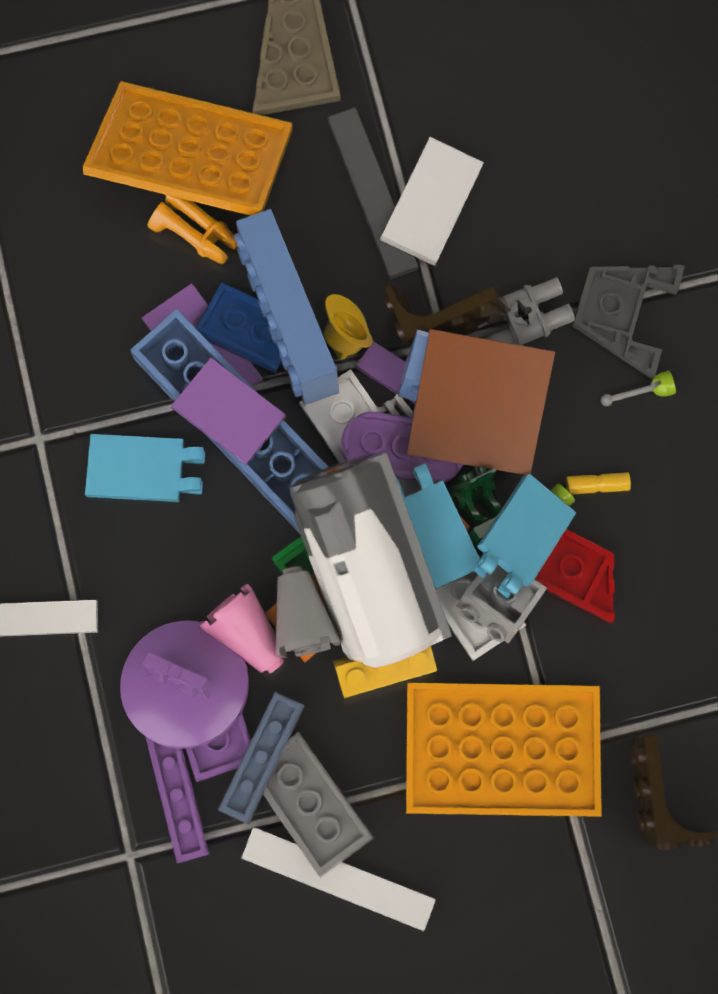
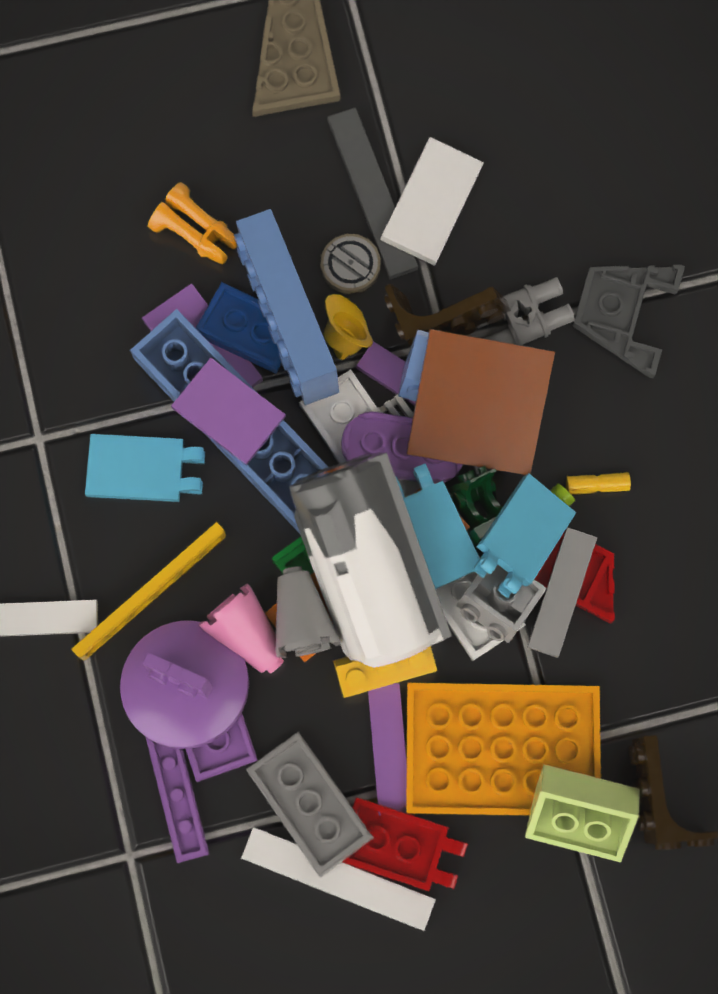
(149, 592): none -> yellow tile
(188, 149): light orange plate -> none
(261, 758): sand blue tile -> none
(350, 263): none -> tile
(388, 746): none -> medium lavender tile
(404, 846): none -> red tile
(562, 592): none -> light grey tile
(583, 813): none -> yellowish green slope
(661, 385): hinge -> none

